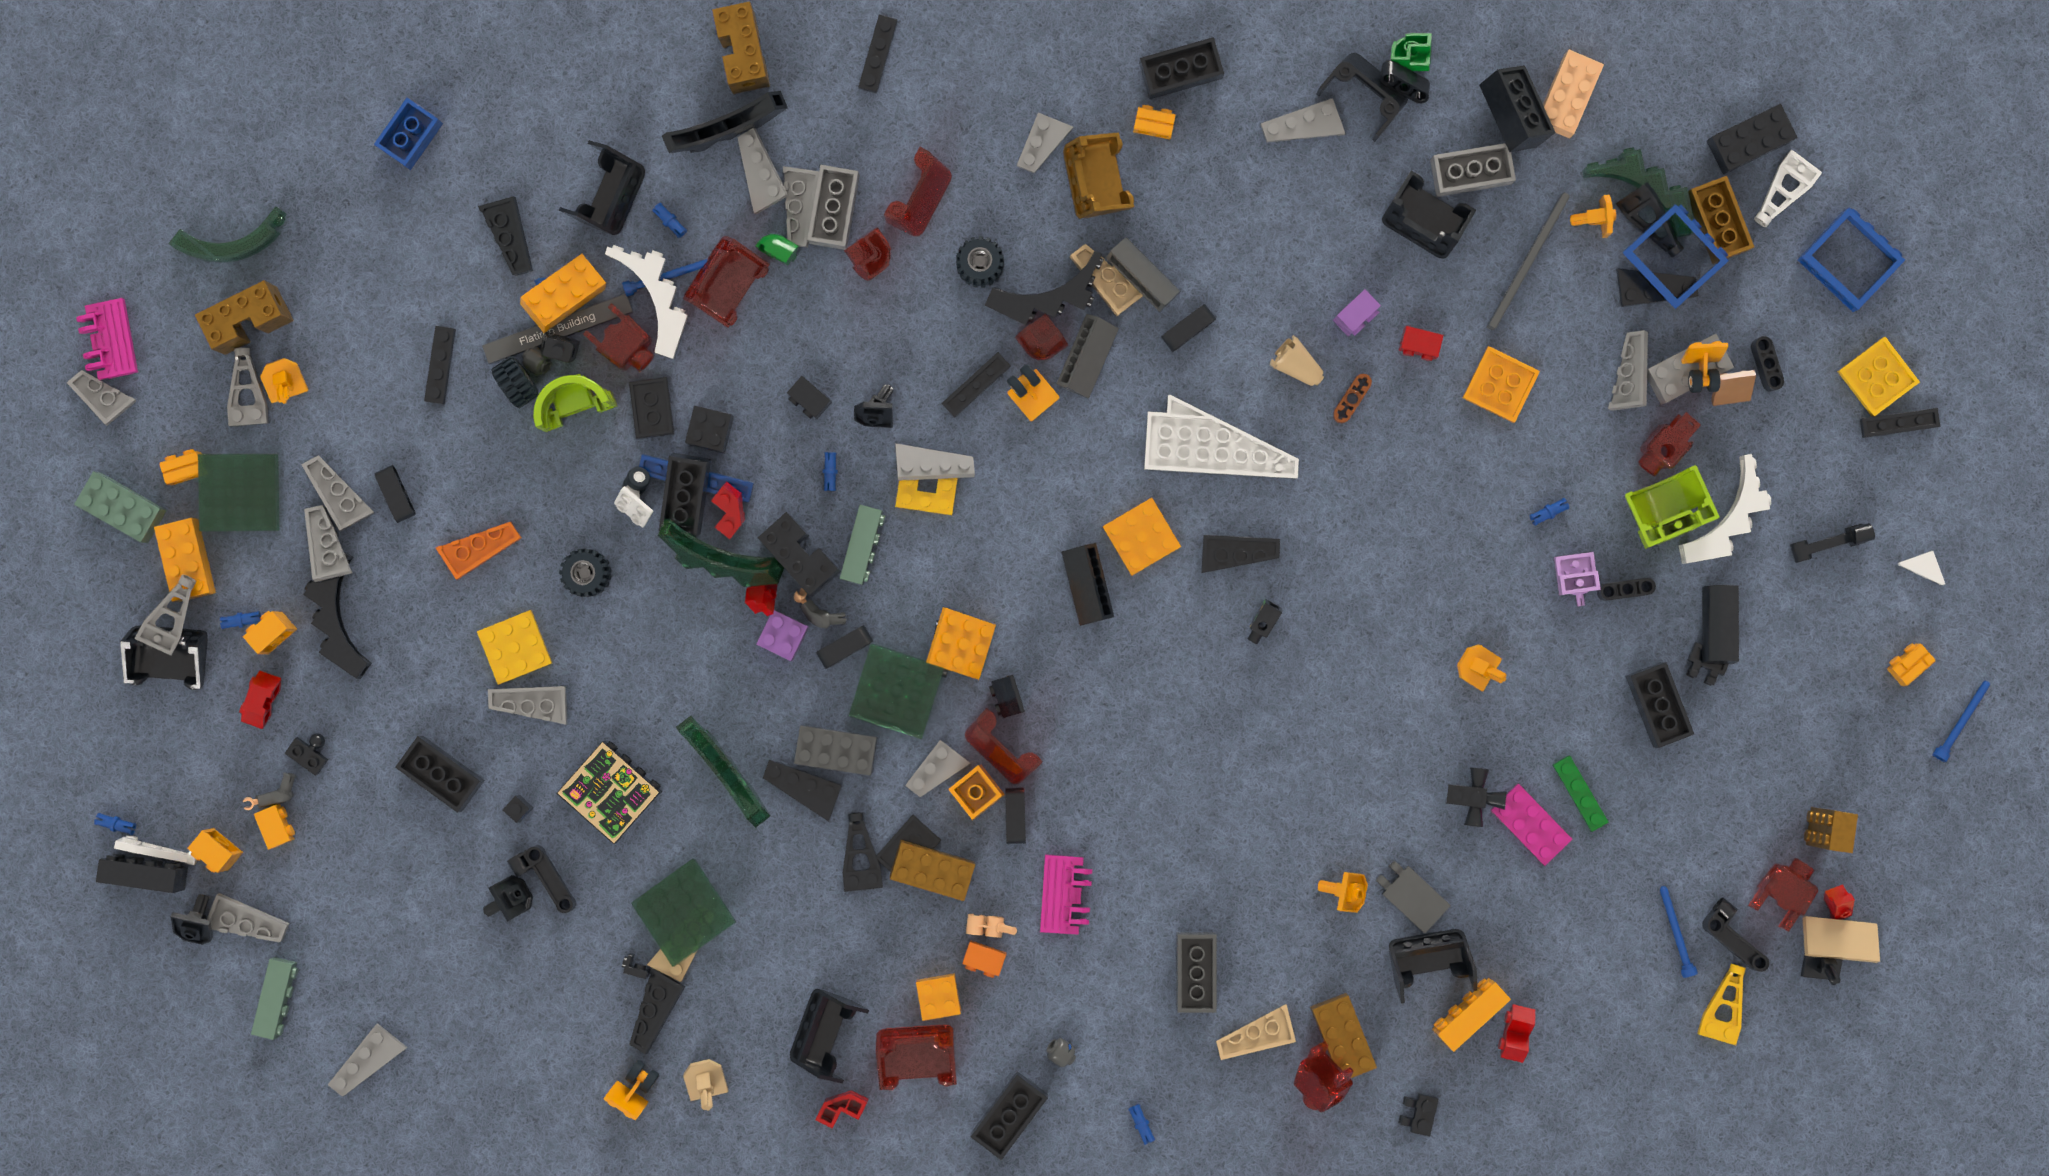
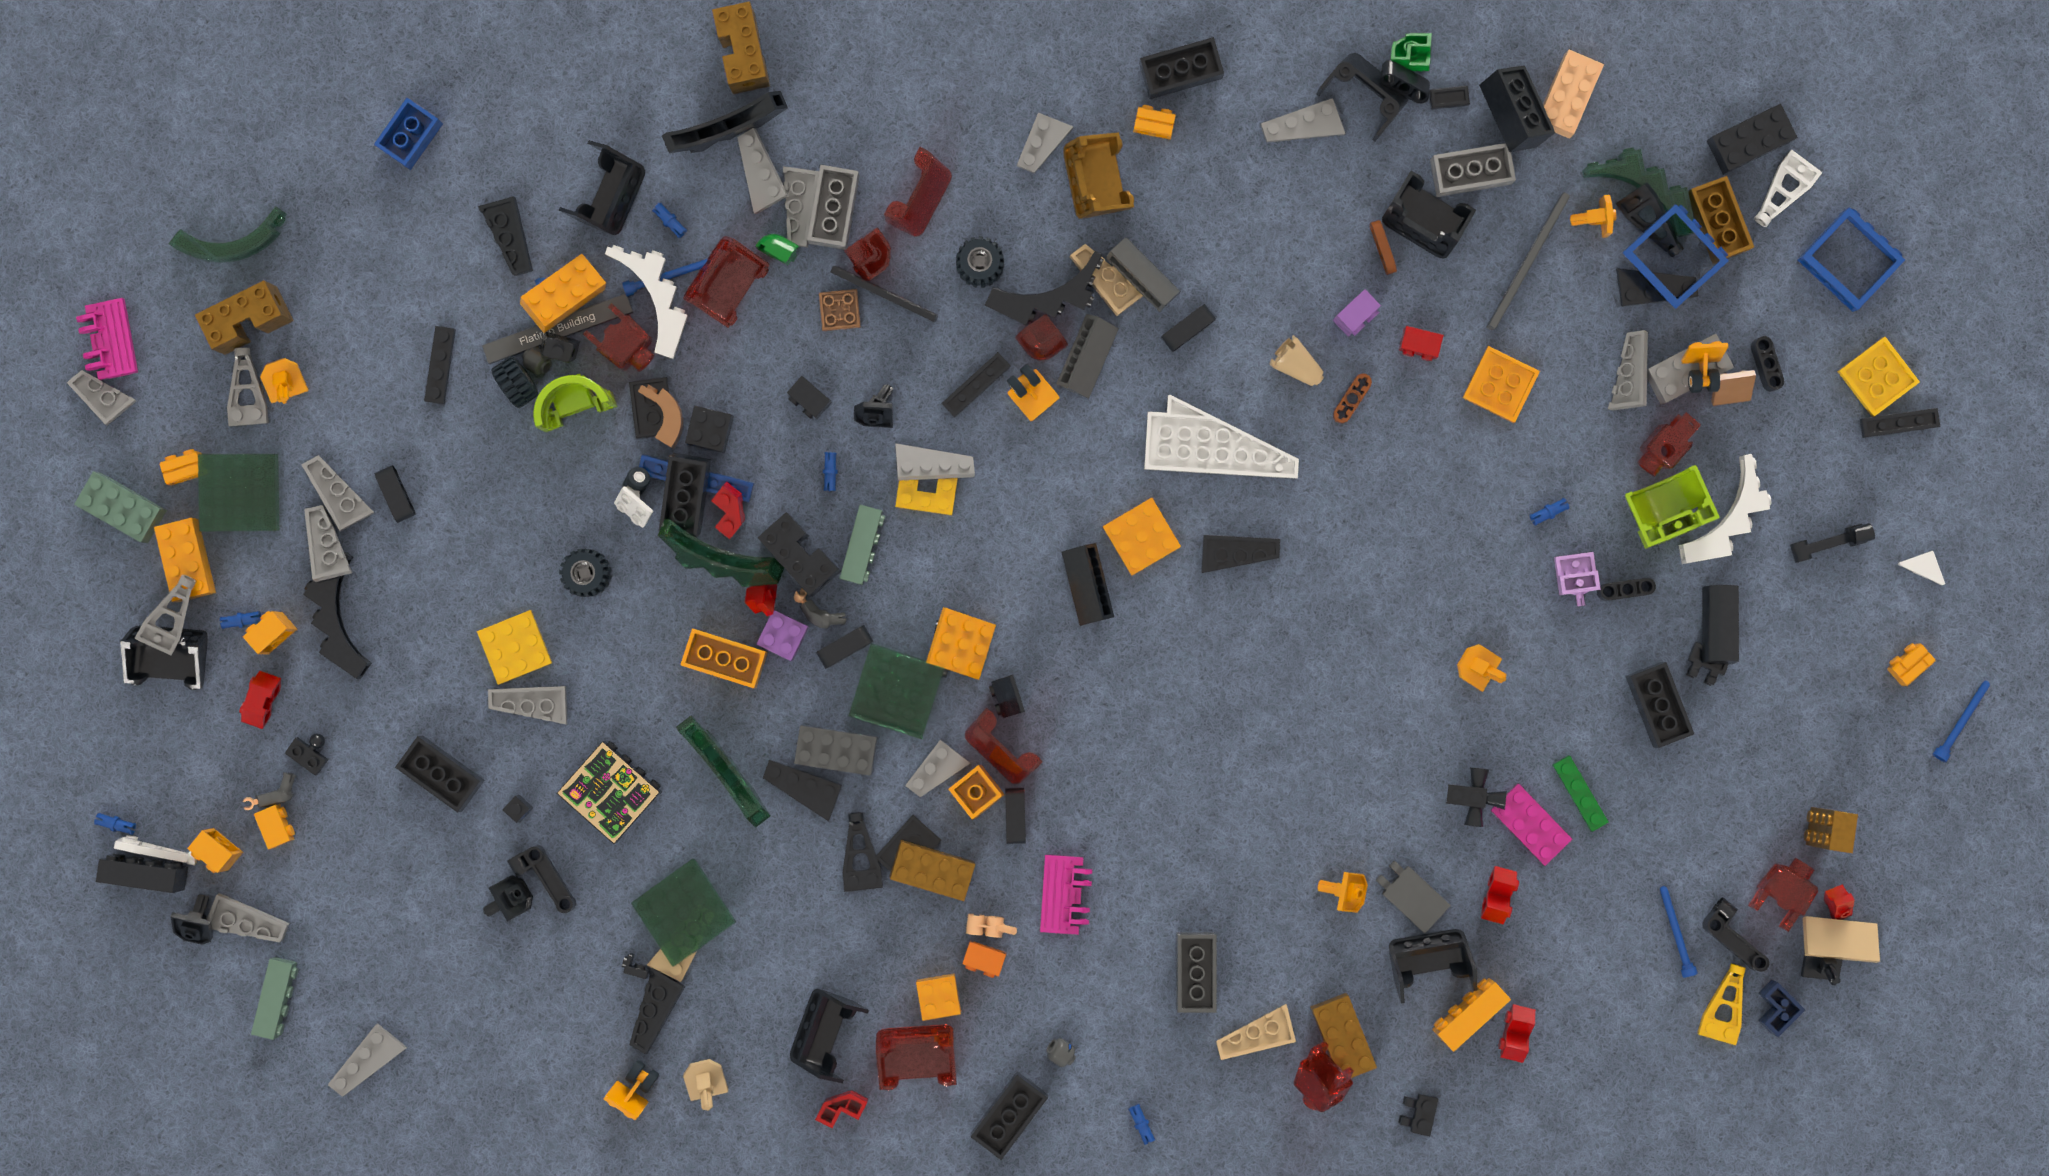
(470, 552): orange wing -> none
(673, 419): none -> medium nougat arch
(724, 658): none -> light orange brick
(839, 310): none -> medium nougat tile
(877, 54): black plate -> none
(884, 293): none -> black tile
(1267, 613): black torso -> none
(1383, 247): none -> dark orange beam
(1449, 97): none -> black tile
(1497, 902): none -> red brick
(1783, 1008): none -> dark blue brick

